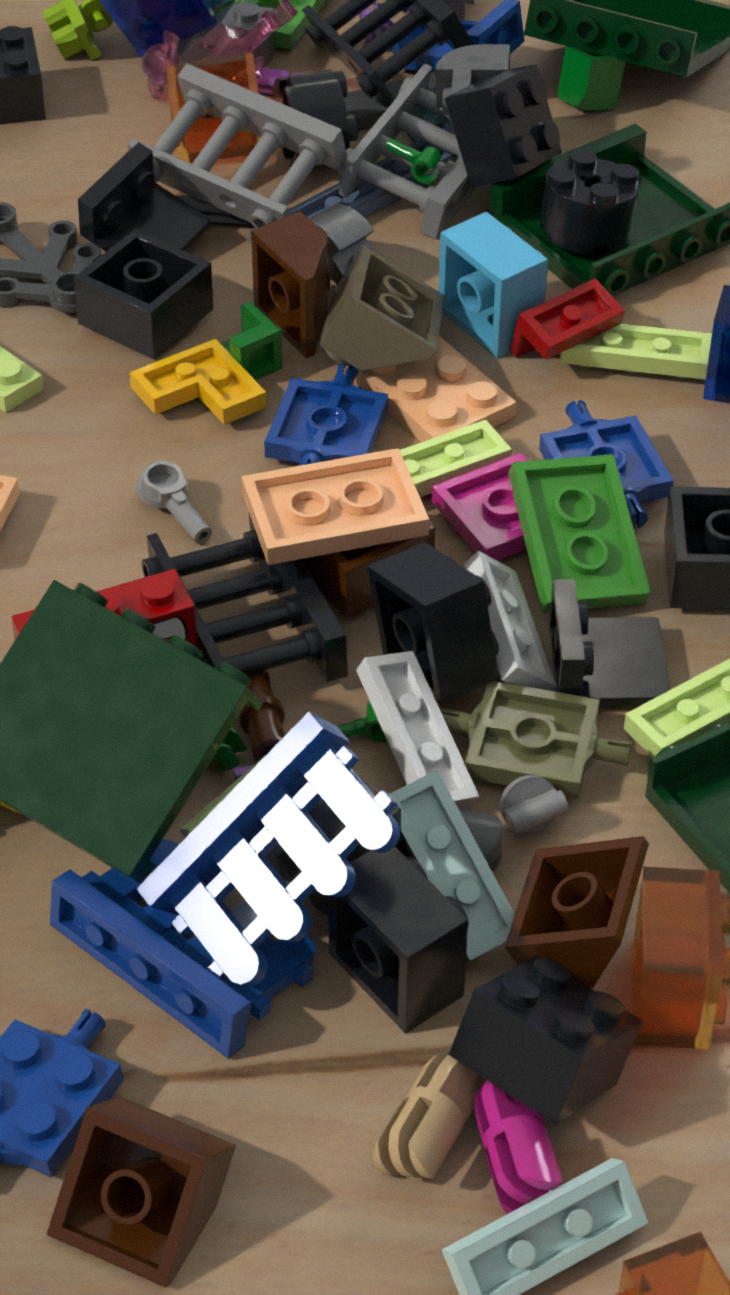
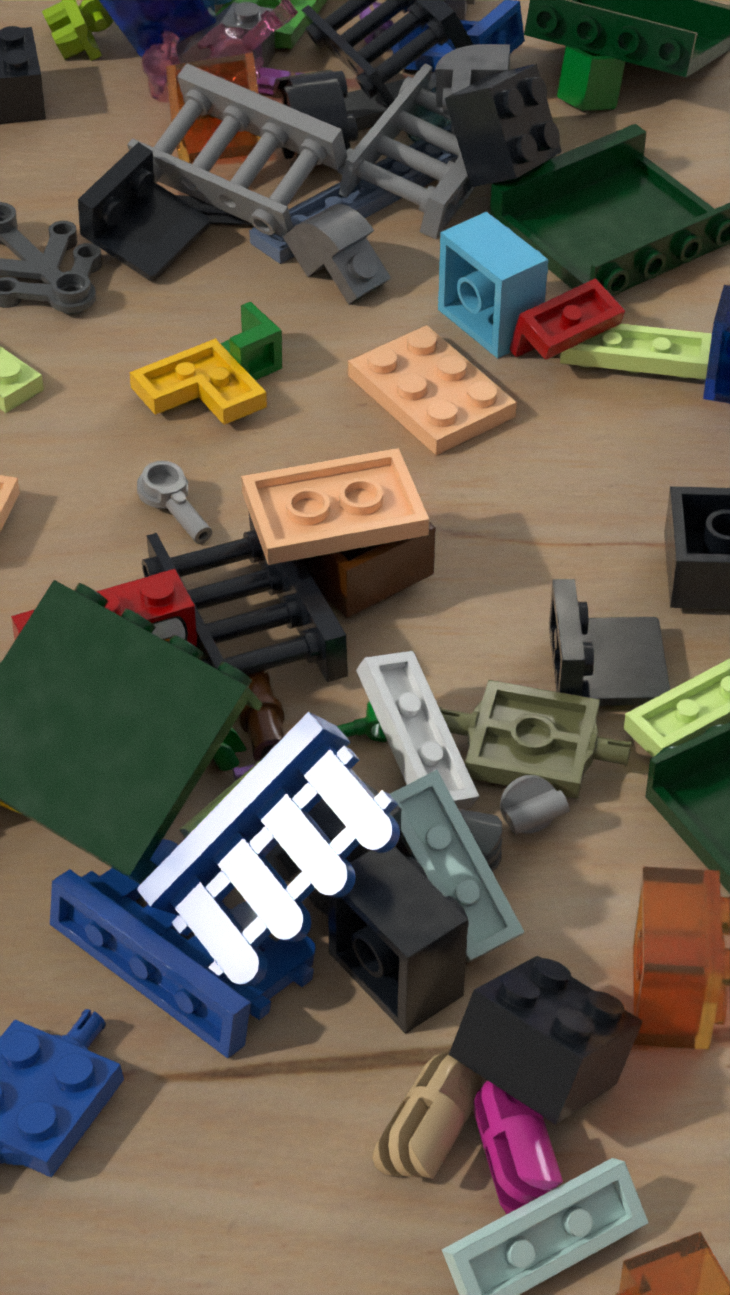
(139, 1188): reddish brown slope -> none
(144, 293): black brick -> none
(292, 278): reddish brown slope -> none
(326, 420): blue plate -> none
(381, 315): dark tan slope -> none
(422, 162): green hand -> none
(439, 614): black brick -> none
(453, 455): yellowish green plate -> none
(483, 508): dark pink plate -> none
(520, 653): white plate -> none
(577, 905): reddish brown slope -> none
(579, 529): bright green plate -> none
(589, 203): black brick -> none
(637, 461): blue plate -> none

